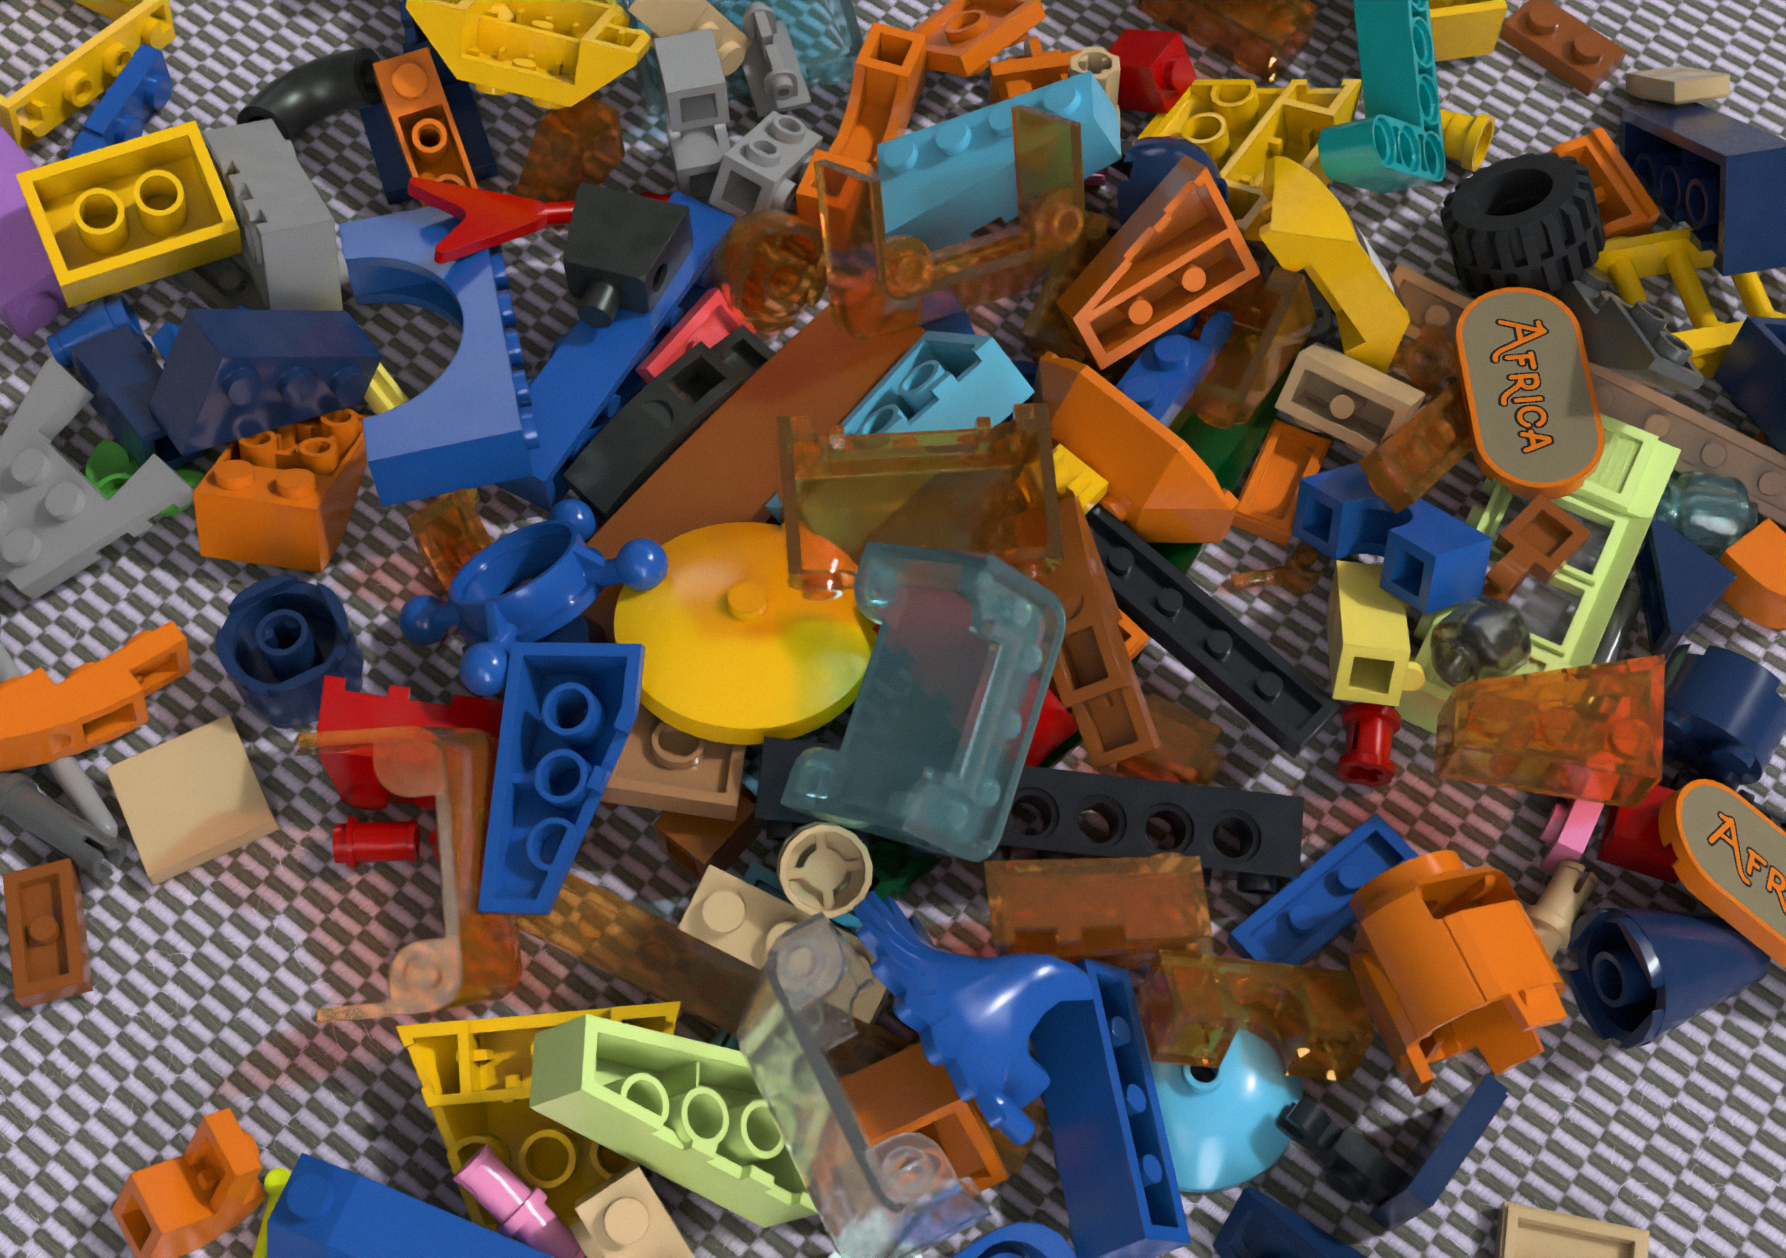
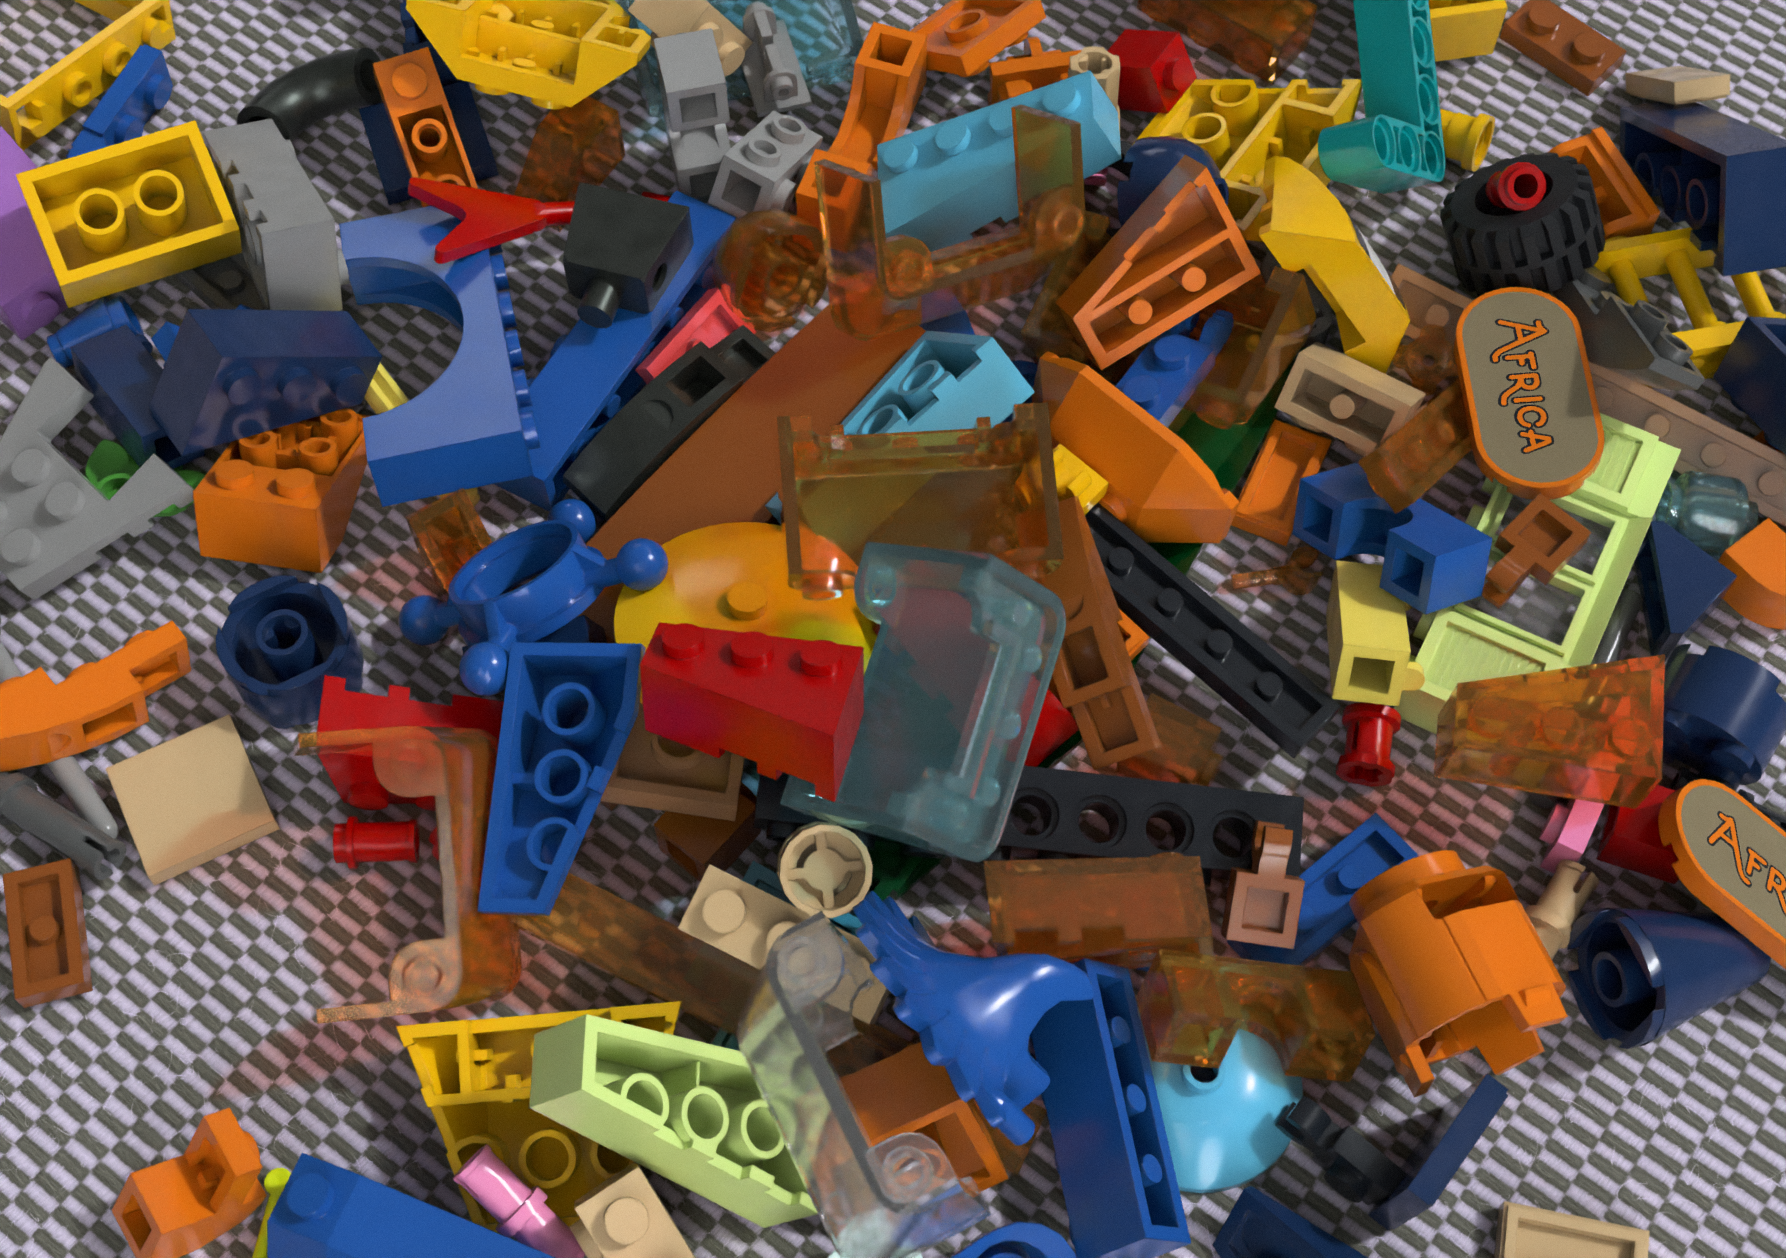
(757, 696): none -> red wedge
(1264, 901): none -> dark orange plate
(1480, 641): clear smoke head -> none
(1529, 187): none -> red pin

